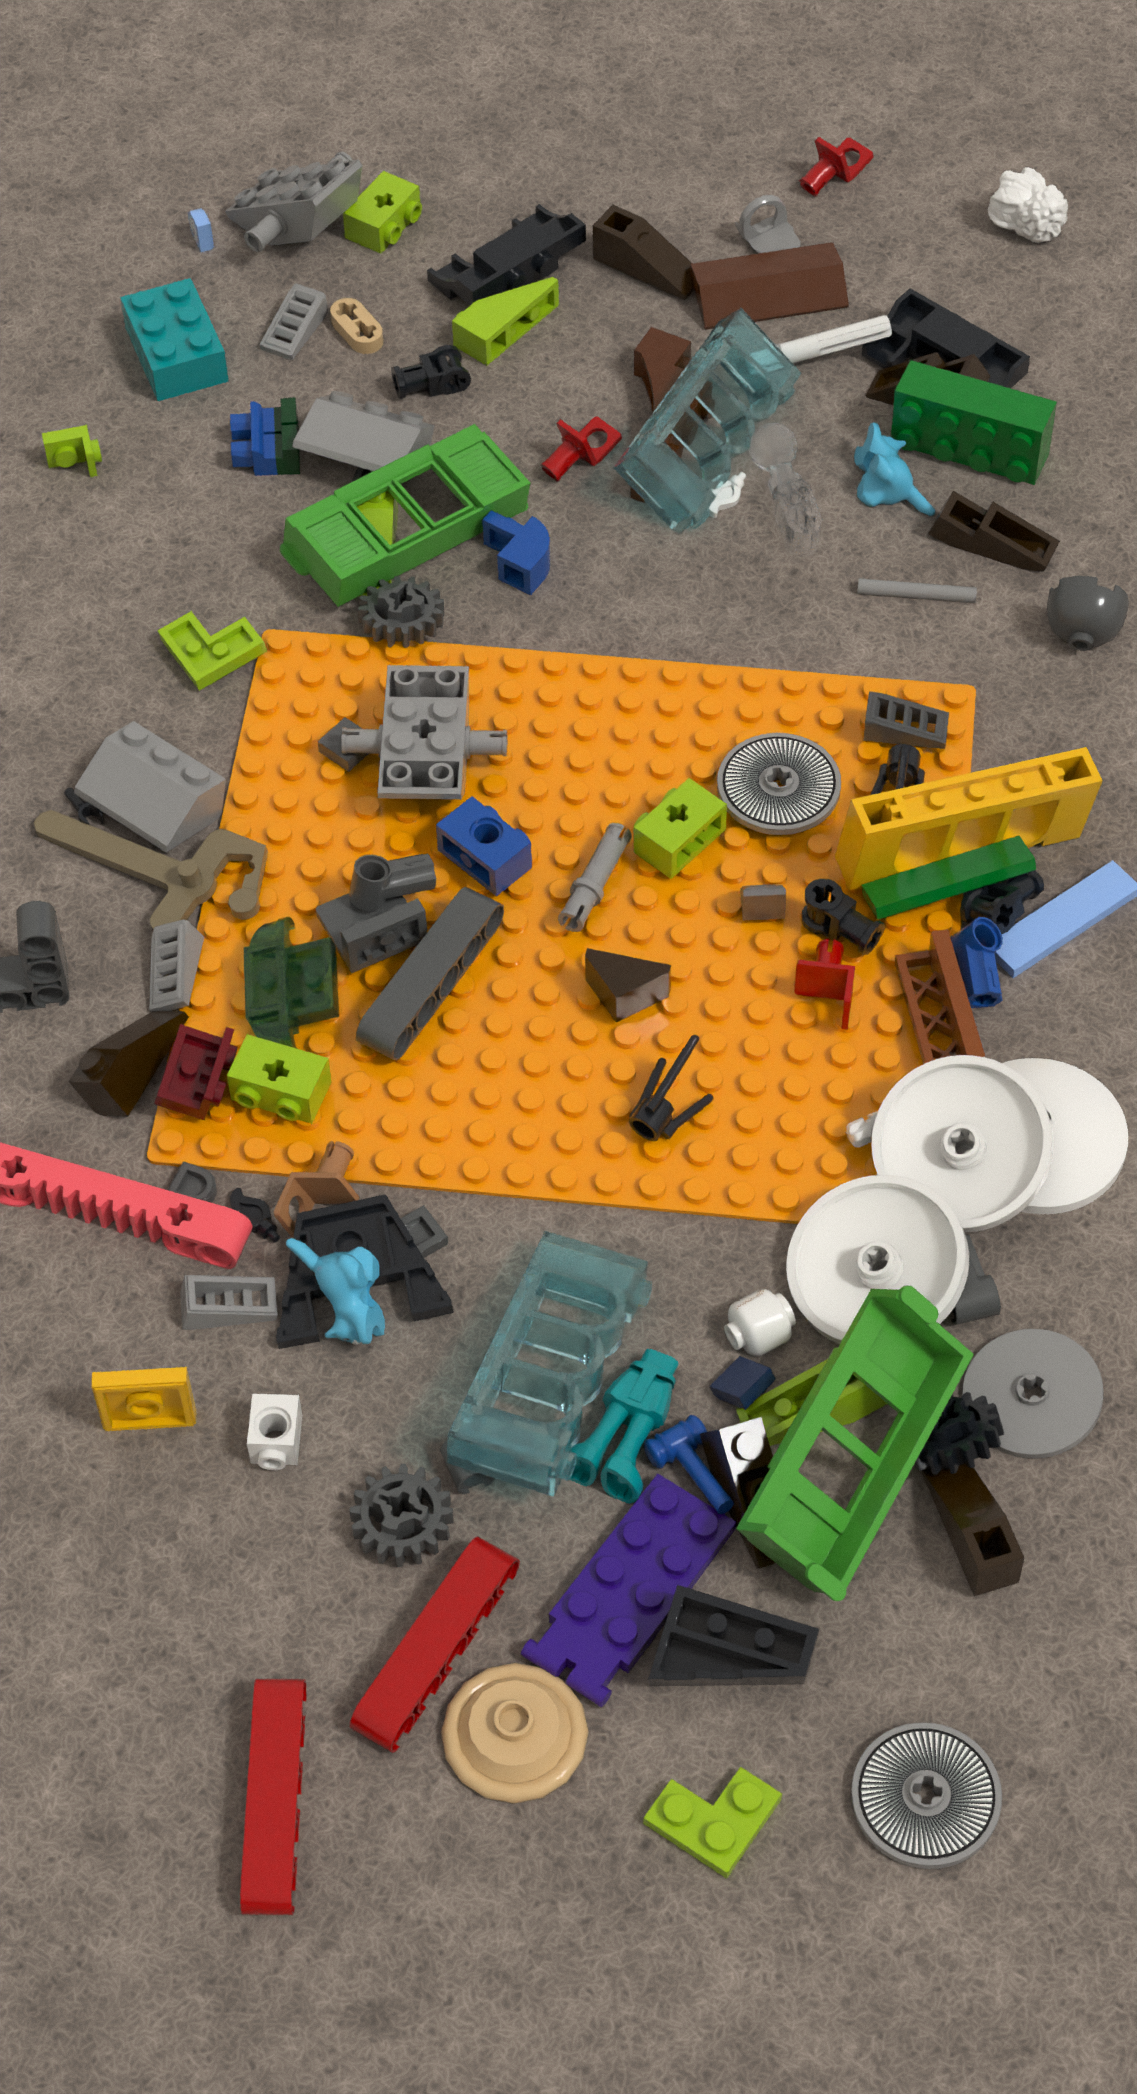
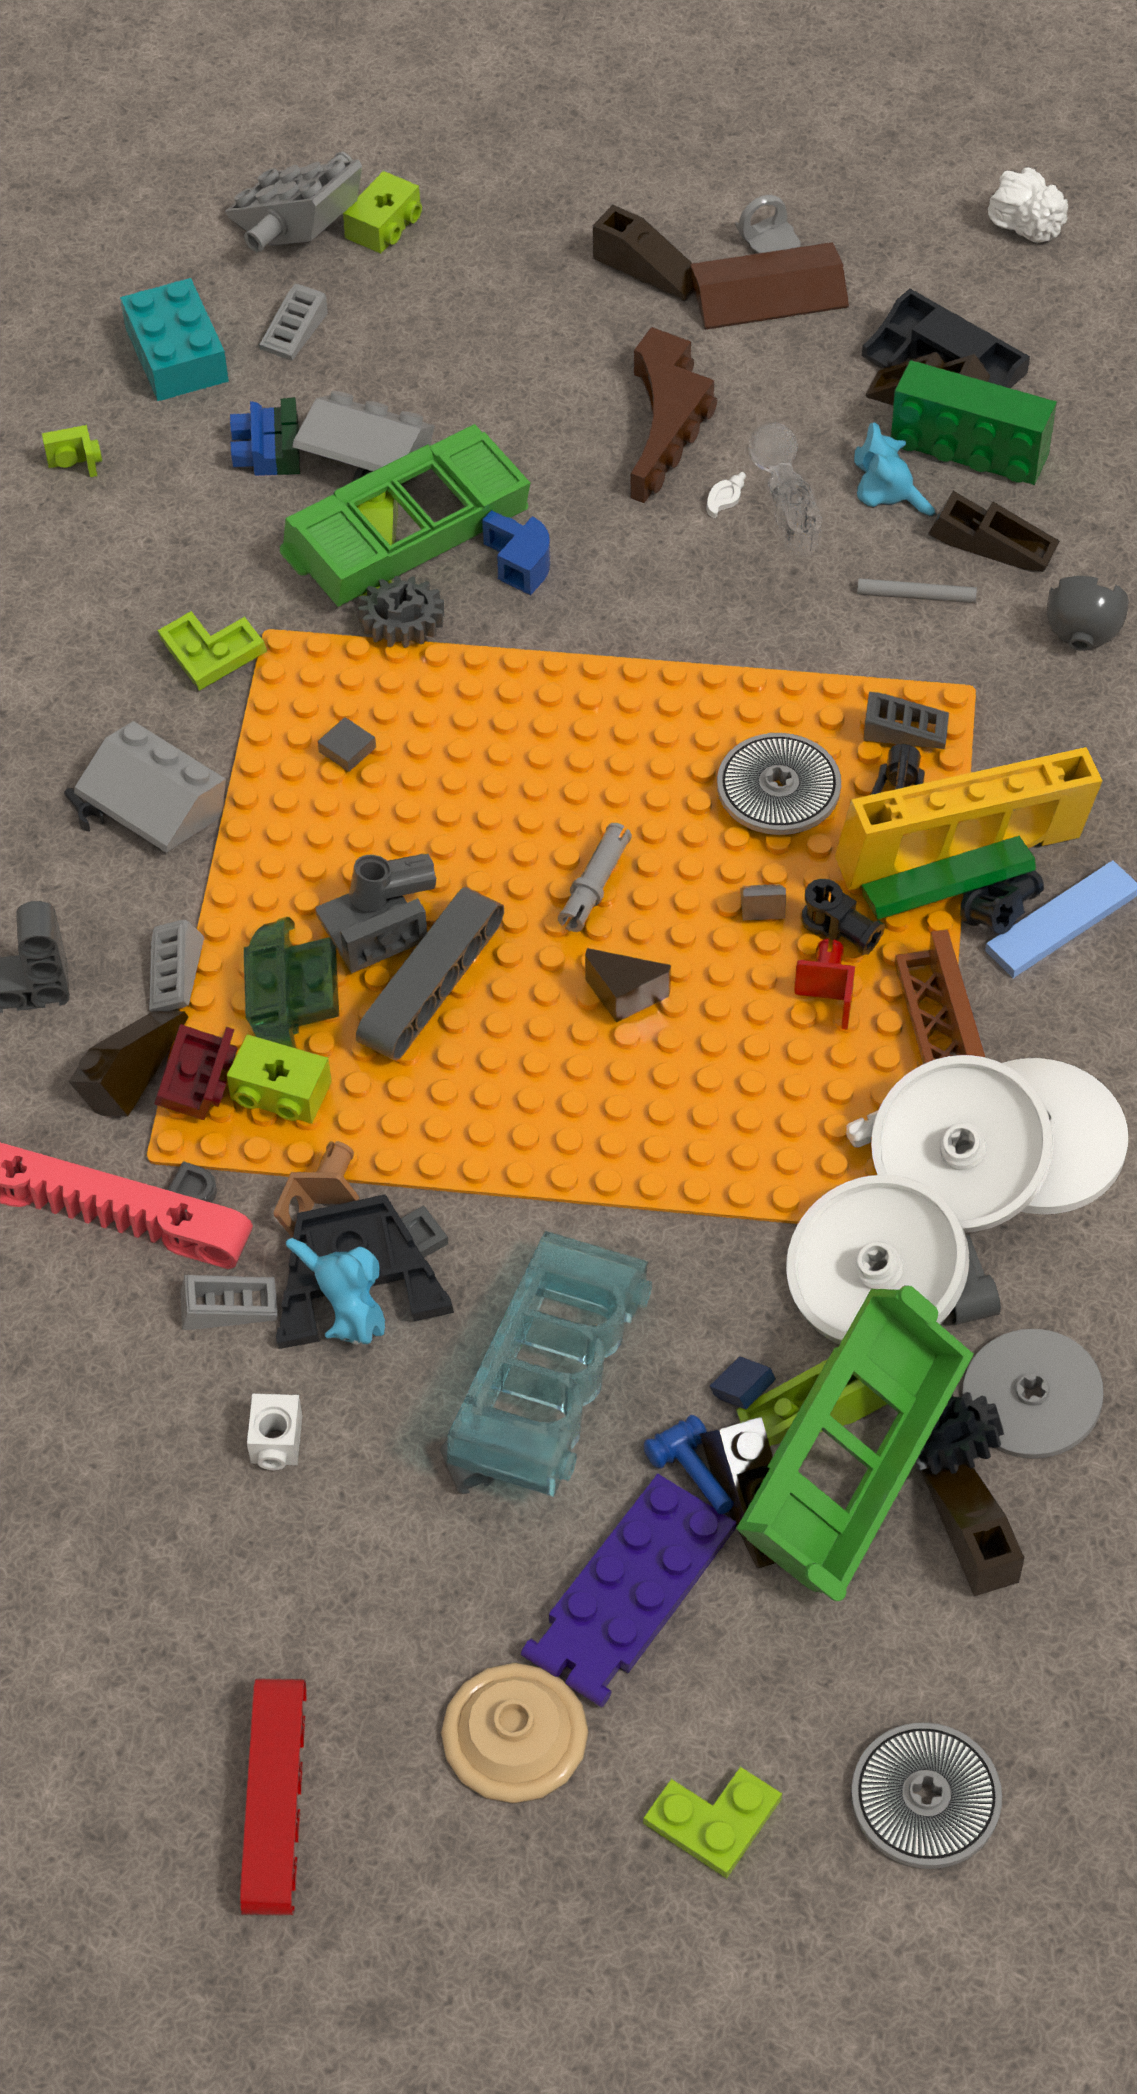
(144, 1399): yellow tile -> none
(187, 881): dark tan piece -> none
(201, 229): light blue tile -> none
(257, 1212): black piece -> none
(351, 329): tan beam -> none
(408, 1532): dark grey gear -> none
(424, 734): light grey slope -> none
(432, 374): black connector -> none
(432, 1642): red beam -> none
(484, 845): blue brick -> none
(501, 319): lime slope -> none
(513, 258): black bracket -> none
(576, 447): red bracket -> none
(642, 1403): teal piece -> none
(653, 1112): black plant -> none
(657, 470): clear light blue fence -> none
(679, 827): lime brick -> none
(729, 1644): black wedge -> none
(760, 1322): white head -> none
(833, 162): red bracket -> none
(837, 339): white axle -> none
(977, 962): blue piece -> none

